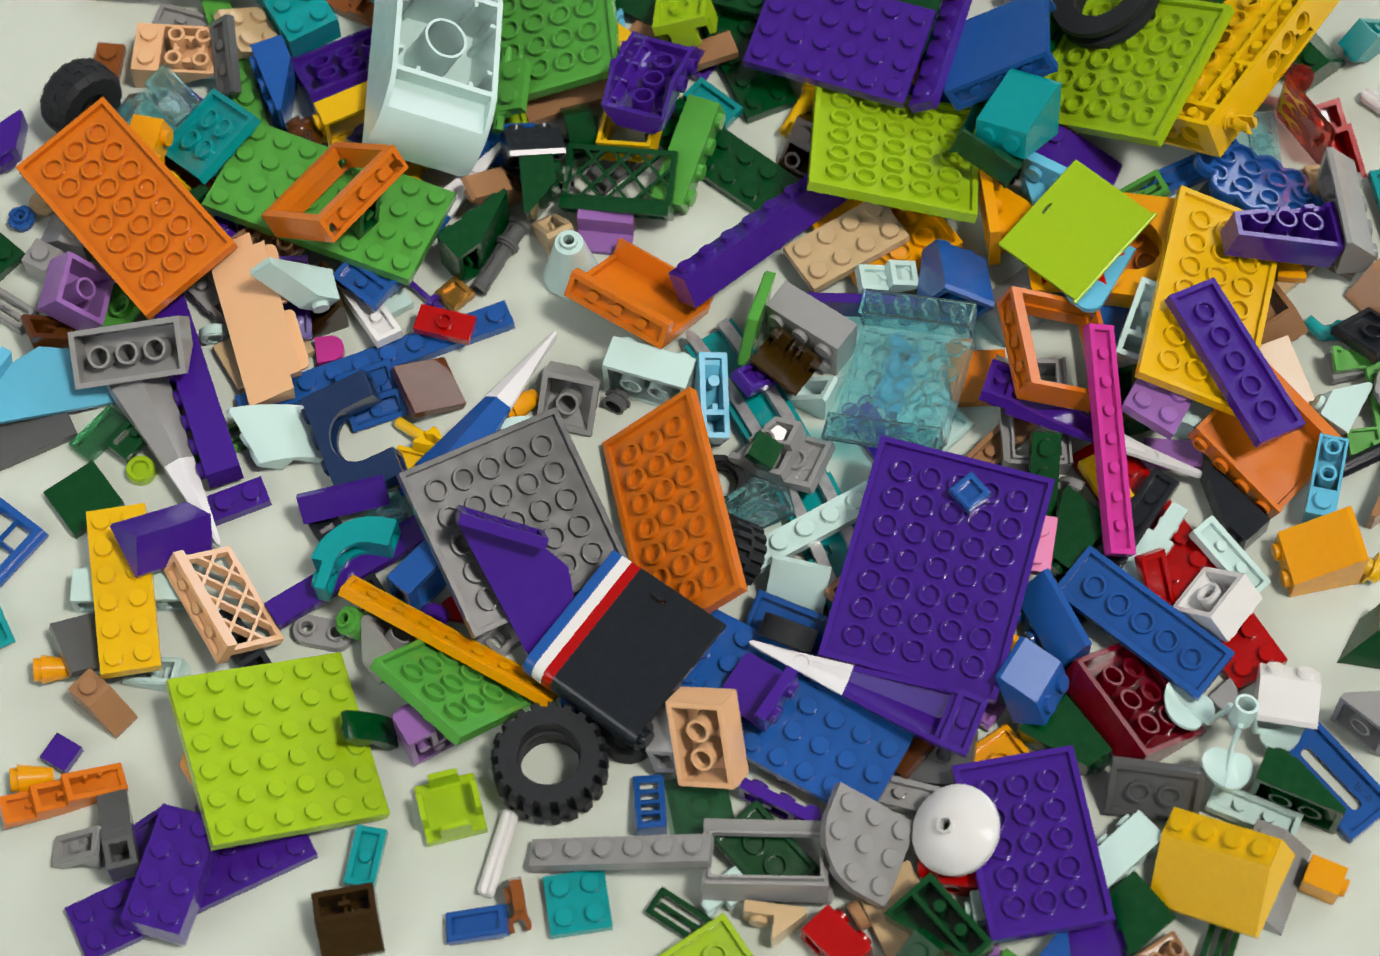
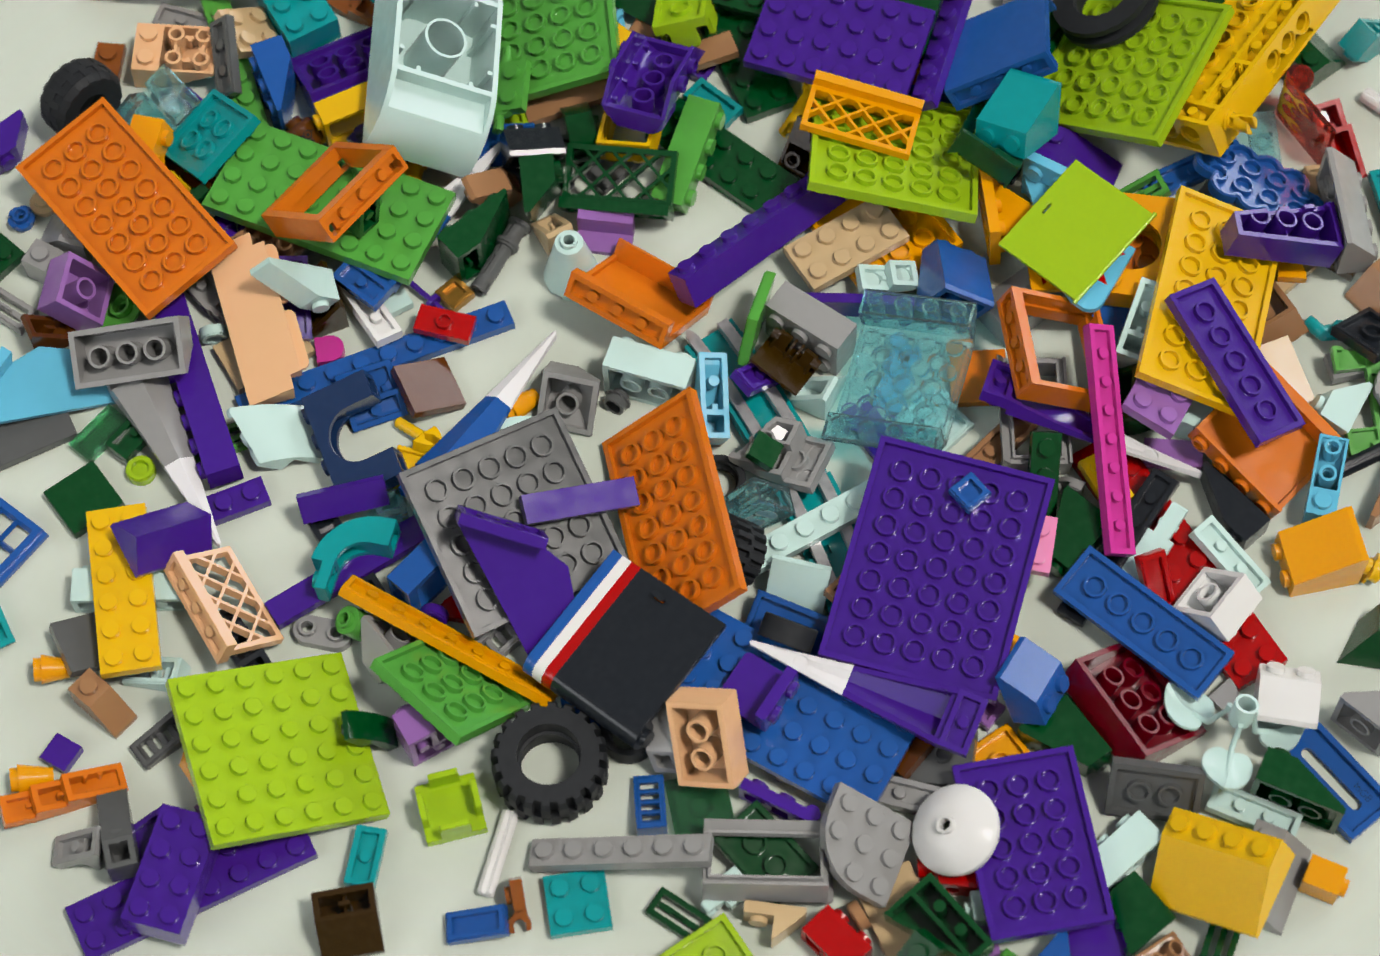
(157, 730): none -> dark grey slope
(579, 501): none -> dark purple tile
(866, 100): none -> light orange fence
(1052, 621): blue slope -> none

